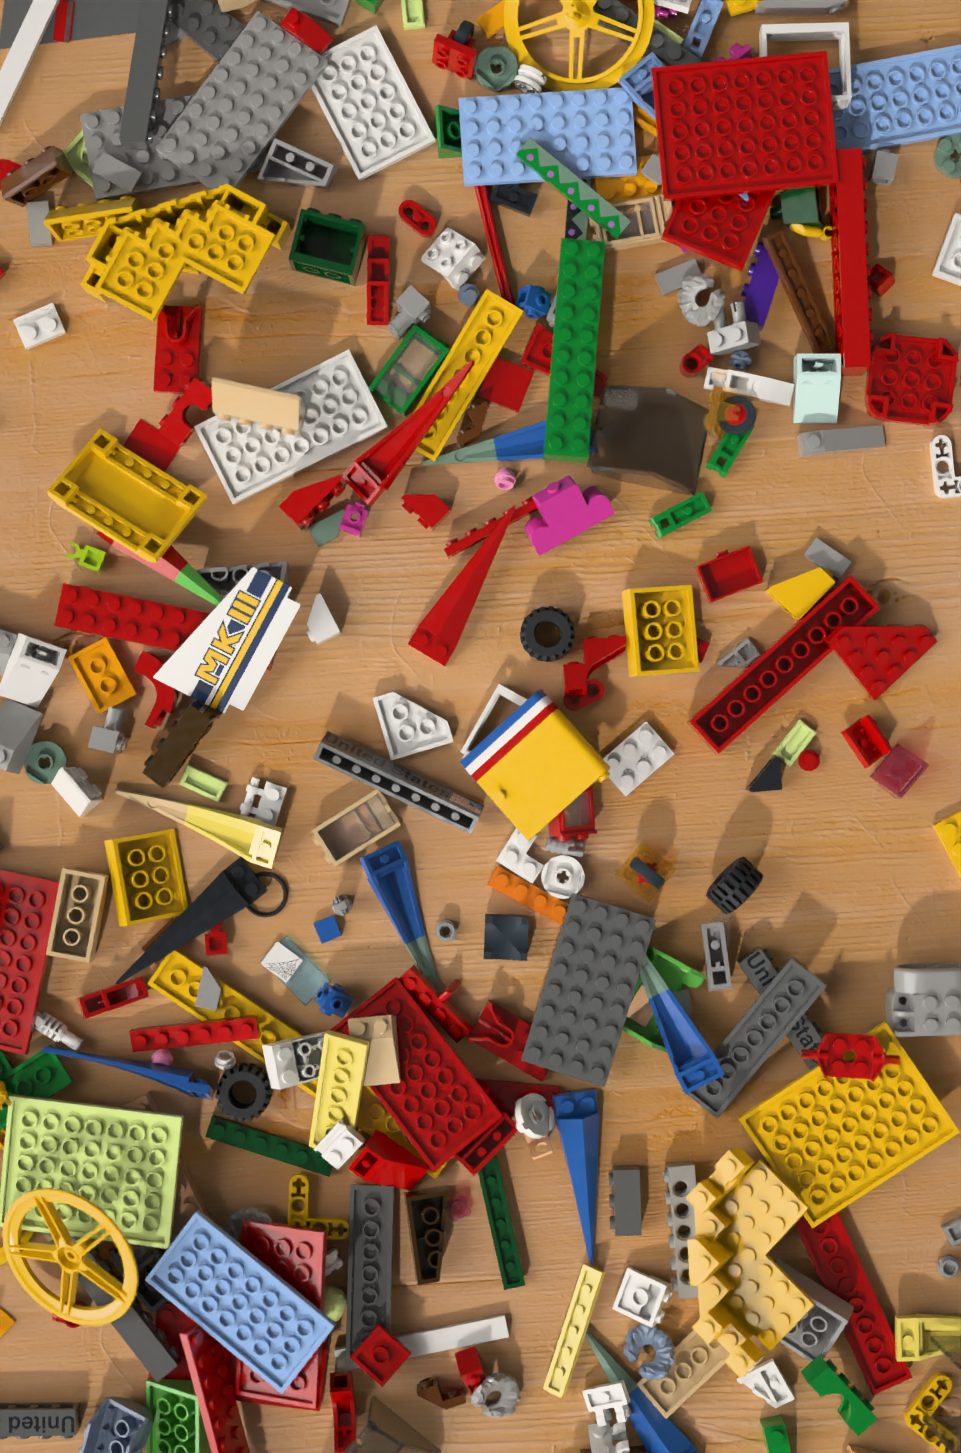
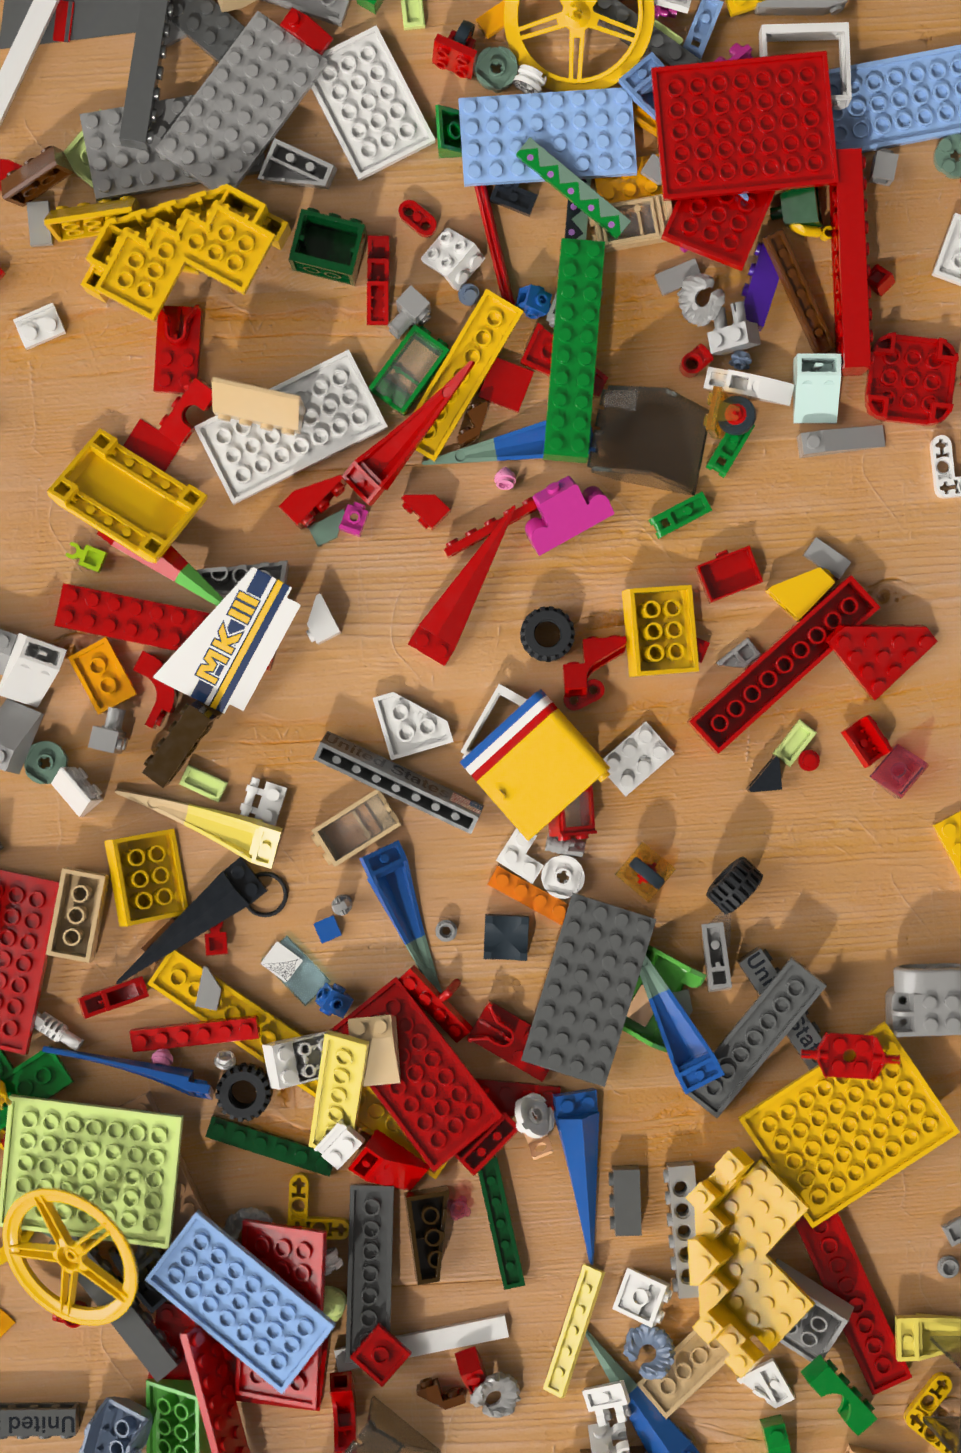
(117, 172): light grey tile -> none

